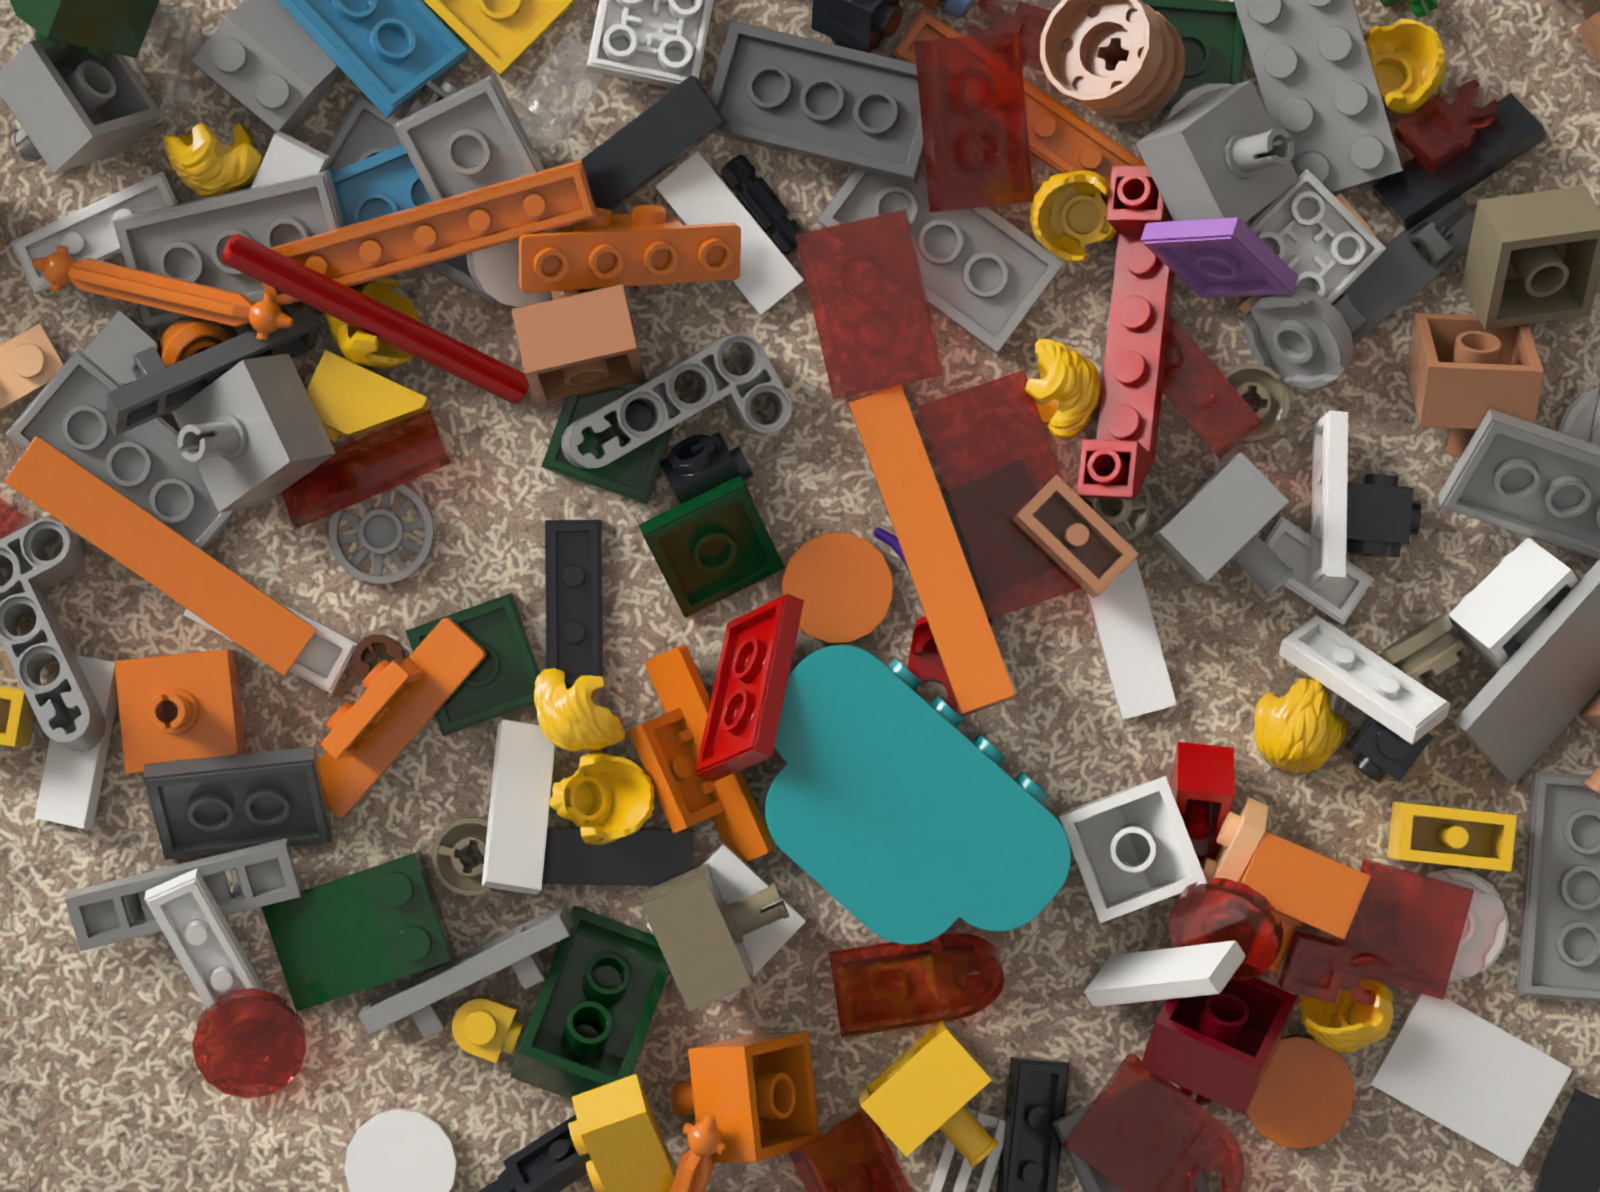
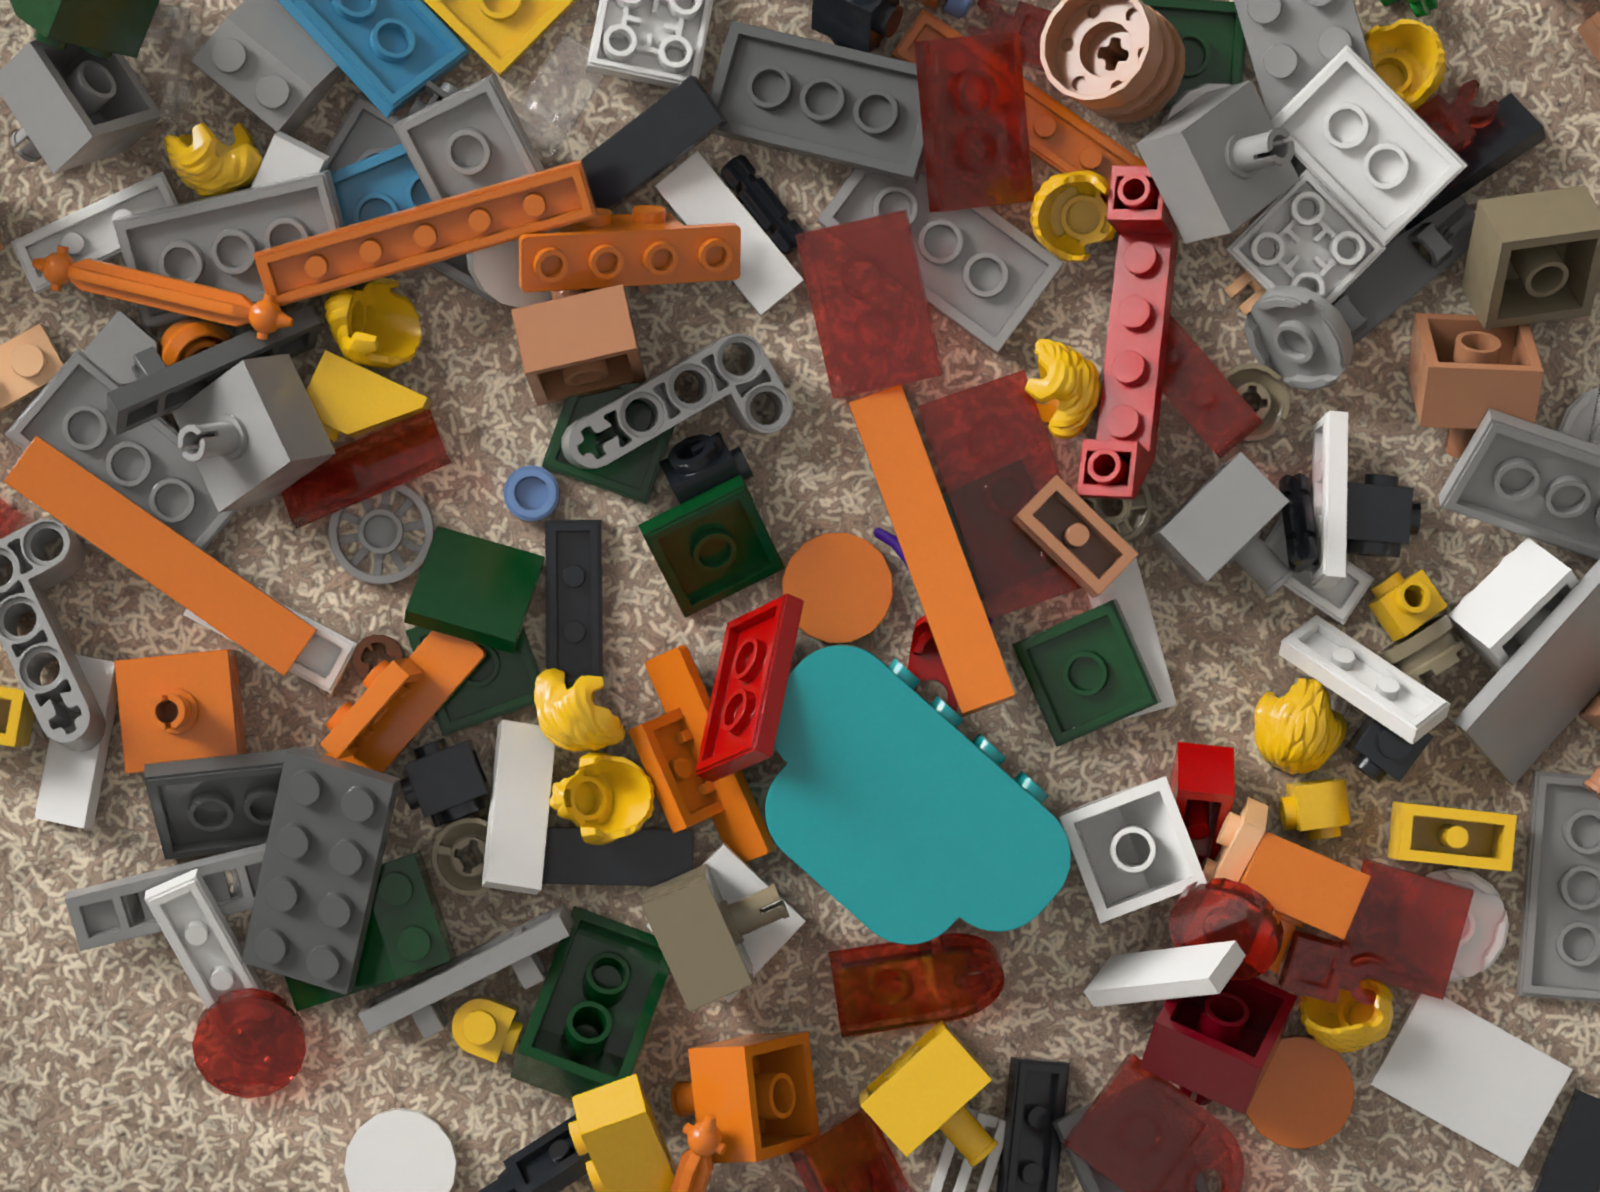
(320, 870): none -> dark grey plate
(374, 318): red axle -> none
(445, 781): none -> black brick
(474, 589): none -> dark green tile
(531, 493): none -> medium blue tile
(1086, 672): none -> dark green tile
(1219, 258): medium lavender tile -> none
(1299, 523): none -> black axle
(1316, 807): none -> yellow plate
(1367, 145): none -> white tile
(1405, 603): none -> yellow plate

